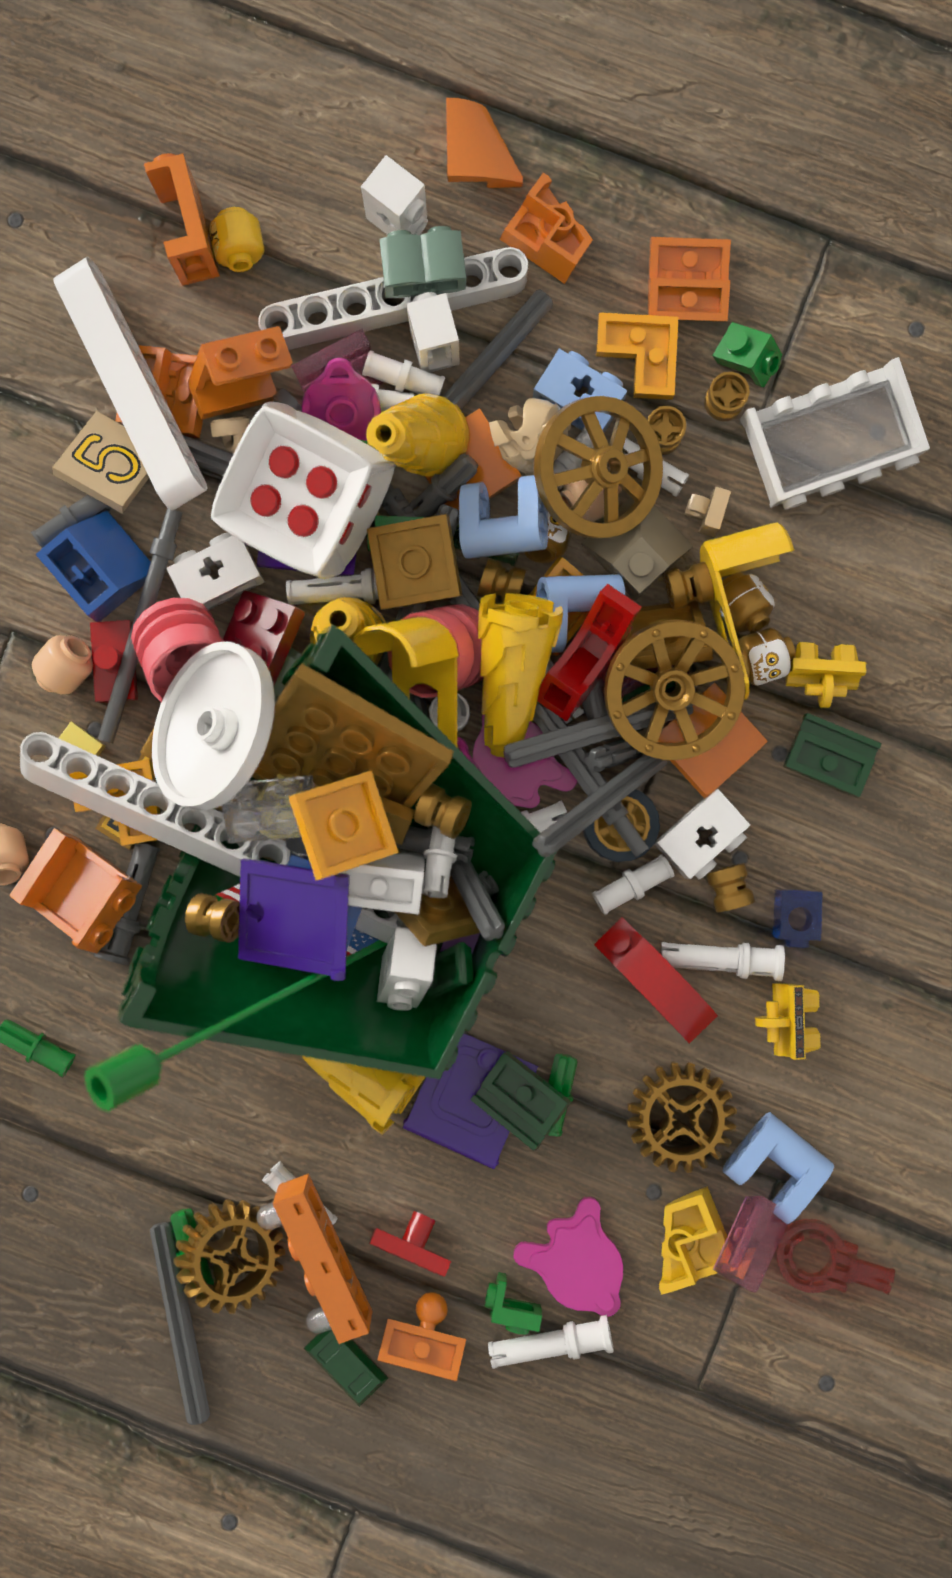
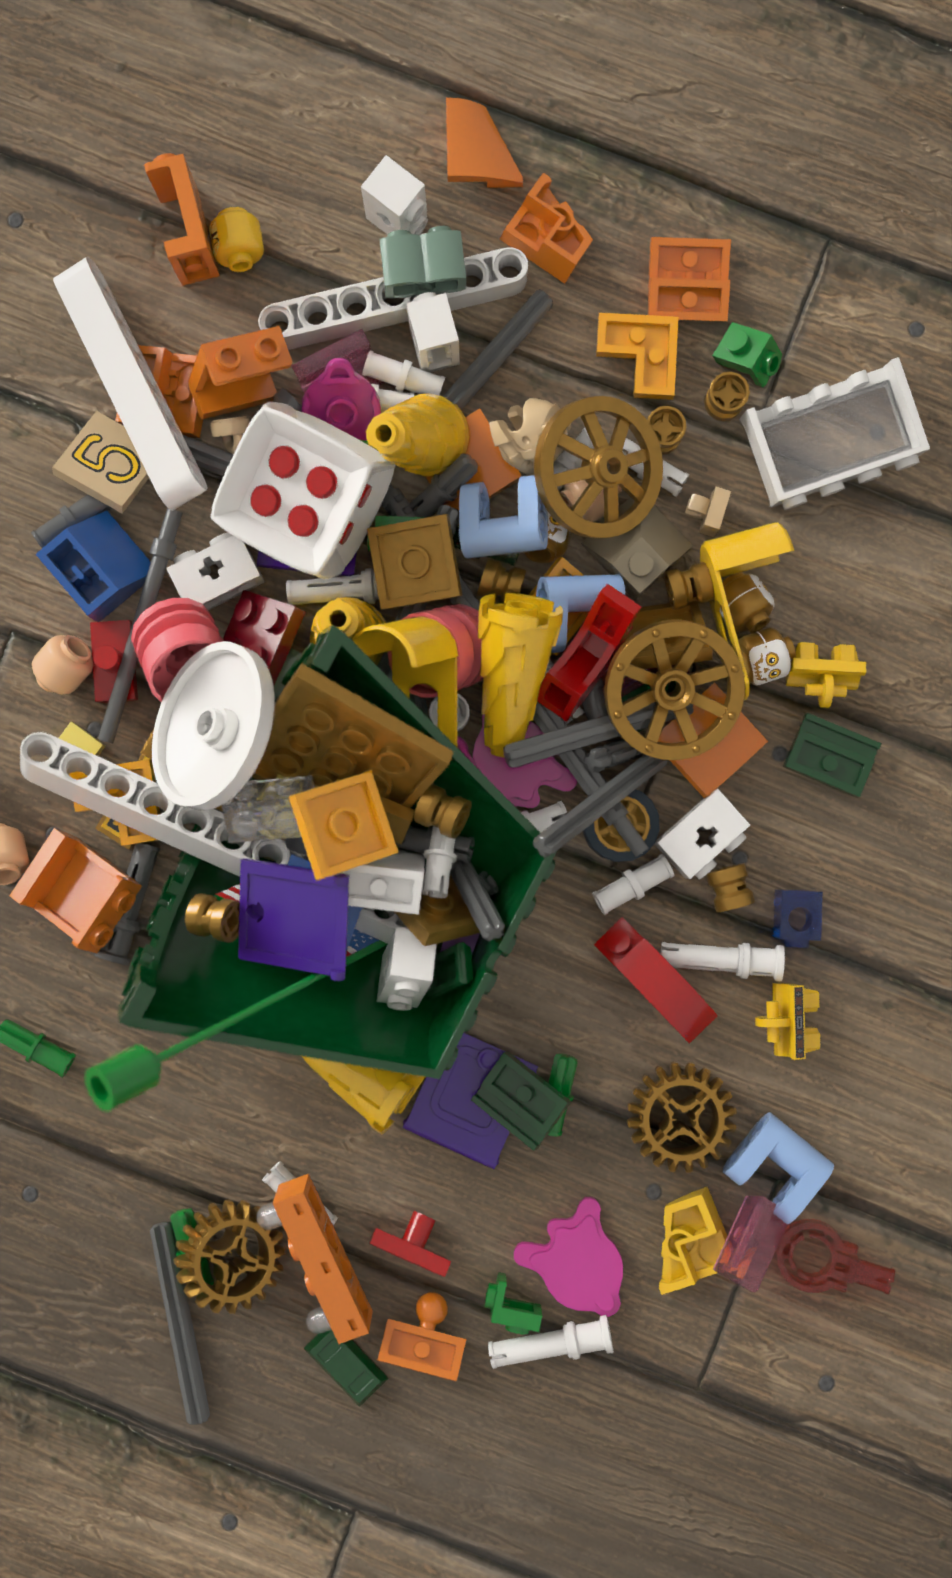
(571, 372): light blue brick -> none

